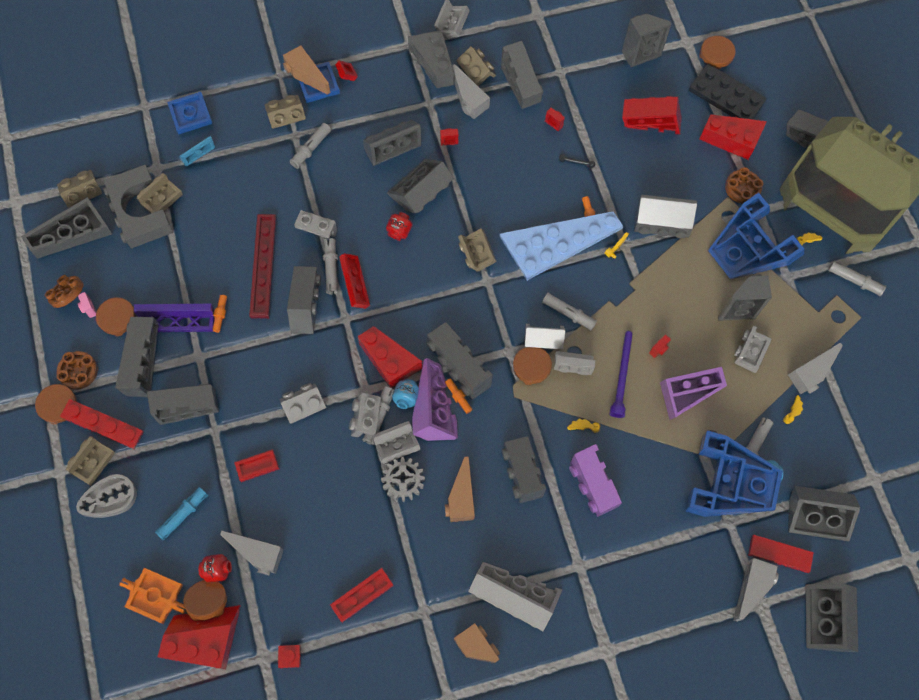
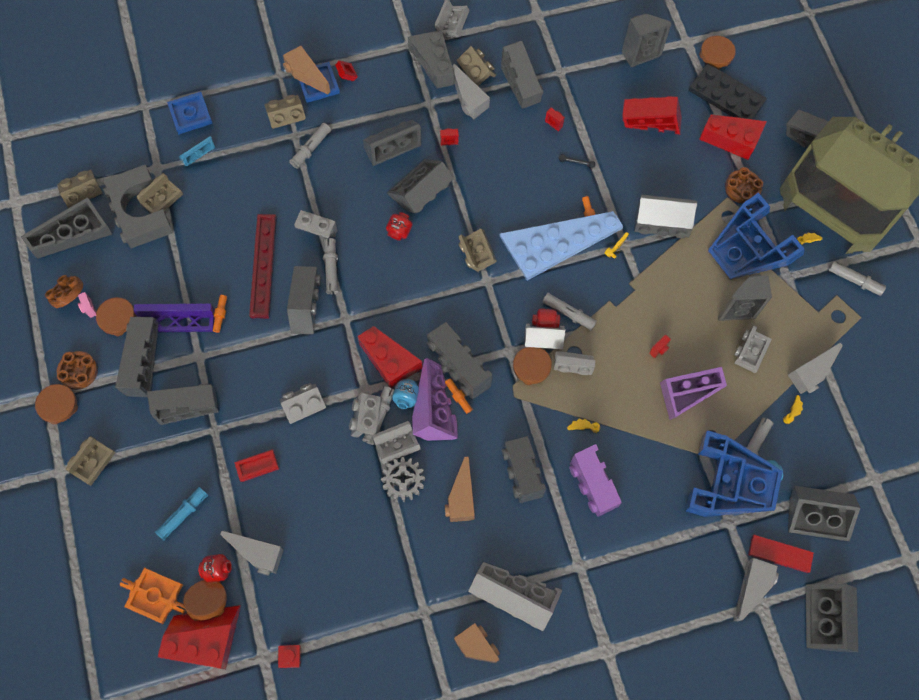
(96, 493): light grey piece -> none
(101, 424): red plate -> none
(354, 281): red plate -> none
(361, 595): red plate -> none
(546, 318): none -> red head
(617, 409): dark purple piece -> none

